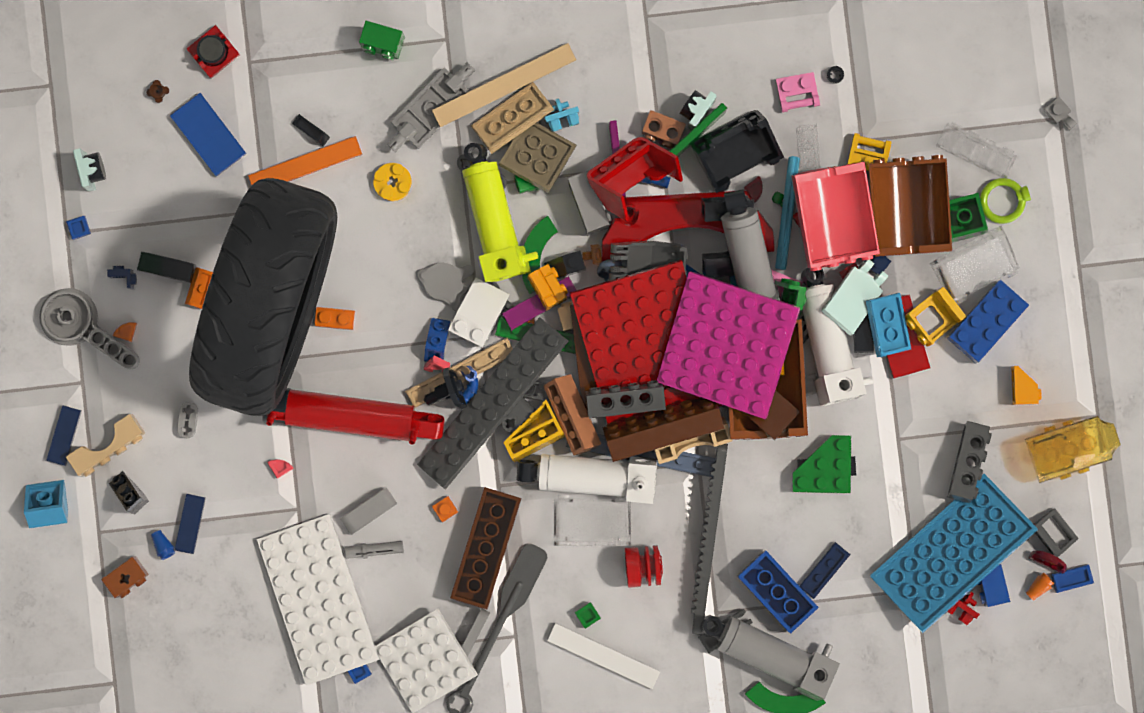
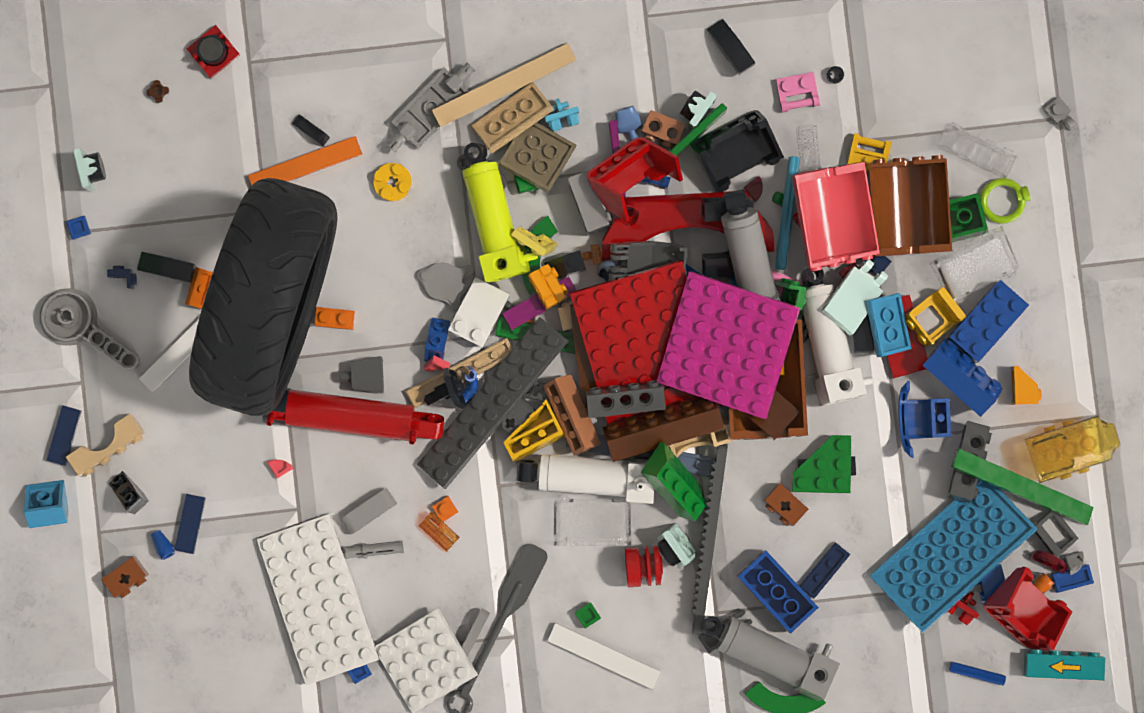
(126, 331): orange tile -> none
(170, 360): none -> white tile
(183, 418): light grey beam -> none
(208, 134): blue tile -> none
(365, 375): none -> dark grey torso
(381, 40): green brick -> none
(437, 534): none -> clear orange tile
(485, 548): reddish brown brick -> none
(539, 244): none -> light yellow plate
(628, 121): none -> medium blue piece
(674, 483): none -> green slope
(676, 547): none -> light aqua piece
(731, 47): none -> black slope
(781, 494): none -> dark orange brick
(922, 418): none -> blue piece
(963, 376): none -> blue brick
(977, 673): none -> blue axle
(1022, 487): none -> green tile
(1028, 612): none -> red windscreen
(1064, 666): none -> teal brick
(1074, 562): none -> light grey tile

